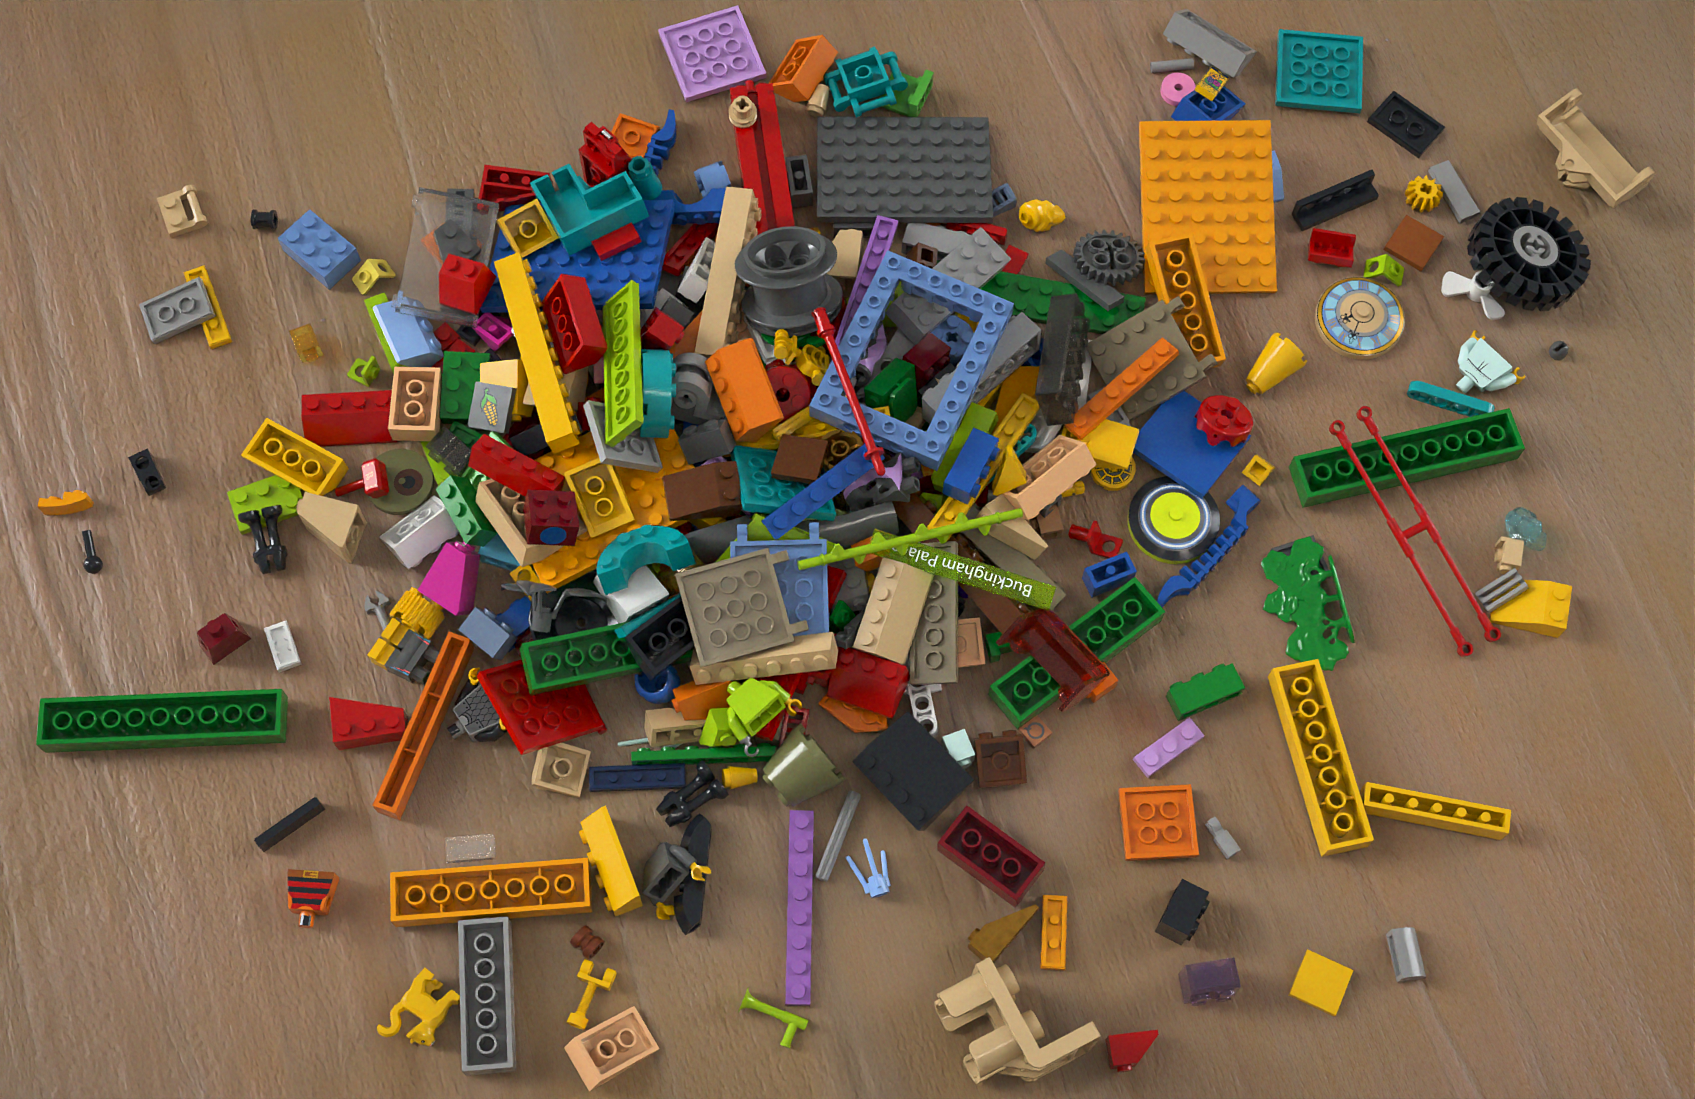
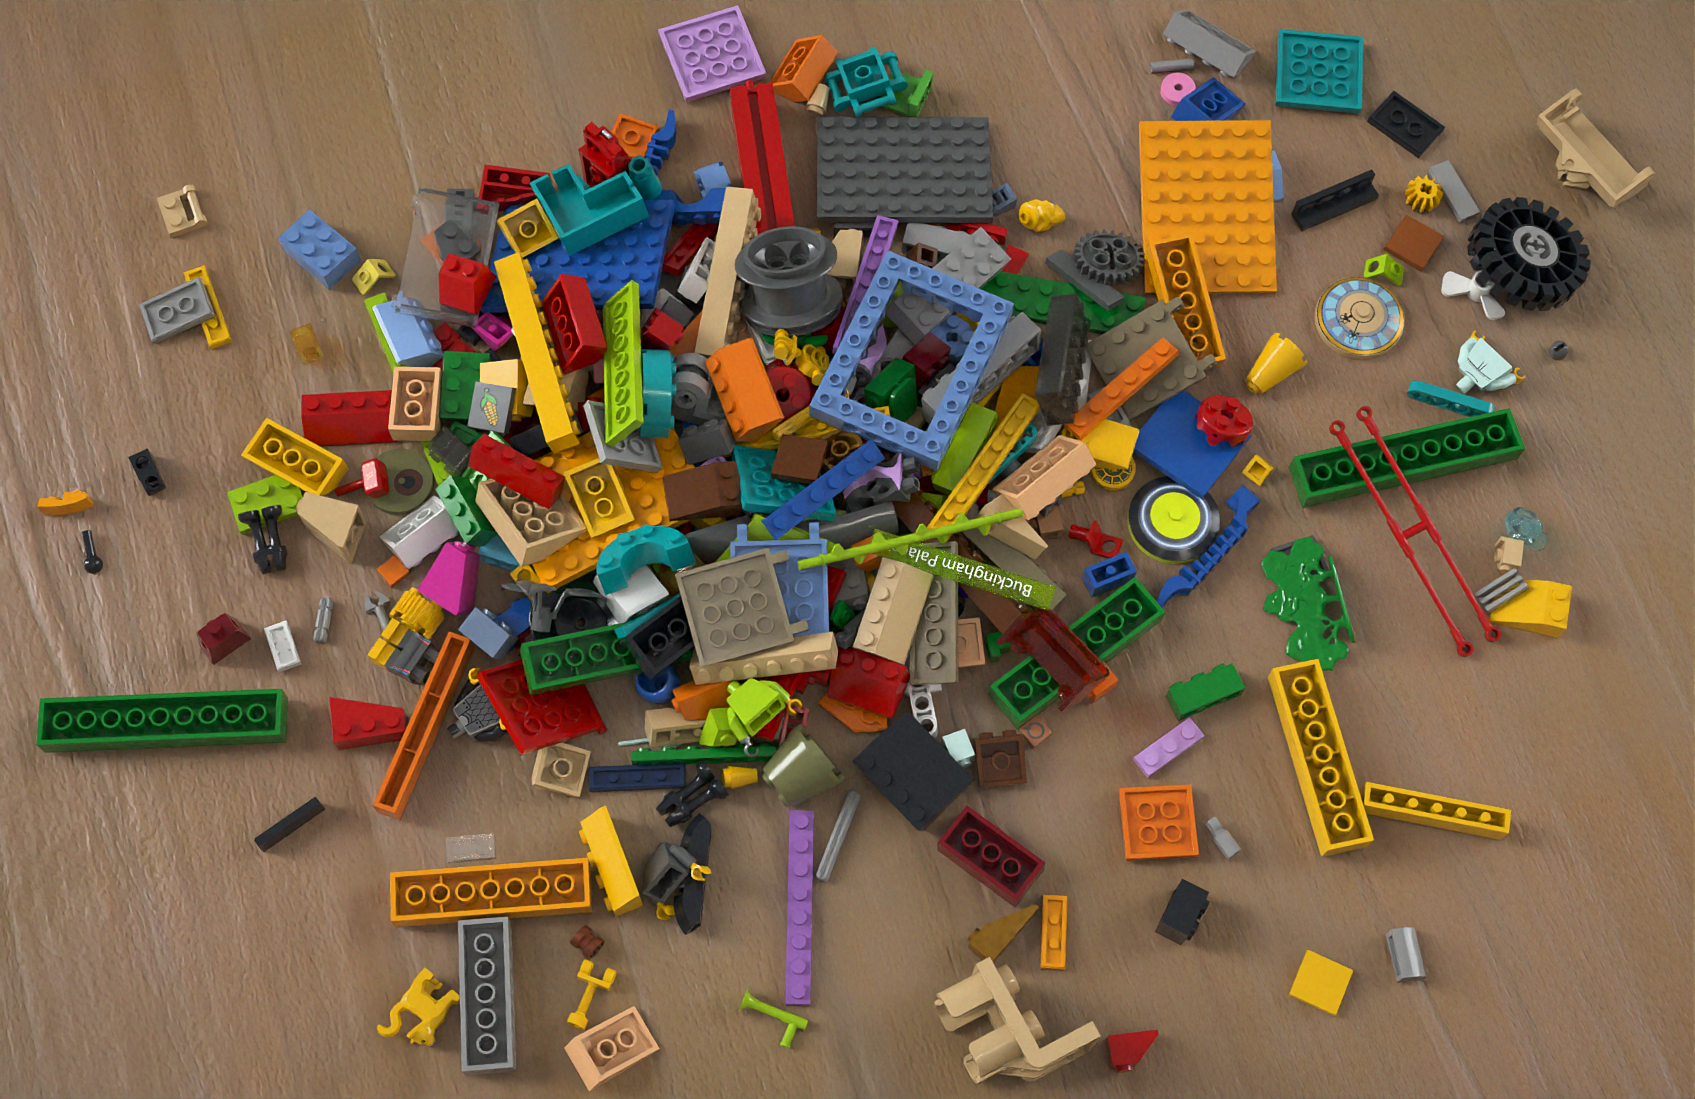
(264, 219): black bush -> none
(310, 894): torso -> none
(323, 620): none -> light grey axle
(369, 372): lime bracket -> none
(393, 571): none -> orange tile
(551, 517): dark red brick -> none
(616, 241): red tile -> none
(742, 112): tan piece -> none
(799, 181): dark grey brick -> none
(826, 332): red bar -> none
(877, 884): light blue plant -> none
(971, 466): blue brick -> none
(1009, 473): yellow slope -> none
(1209, 981): clear purple brick -> none
(1211, 83): tile -> none
(1331, 247): red bracket -> none

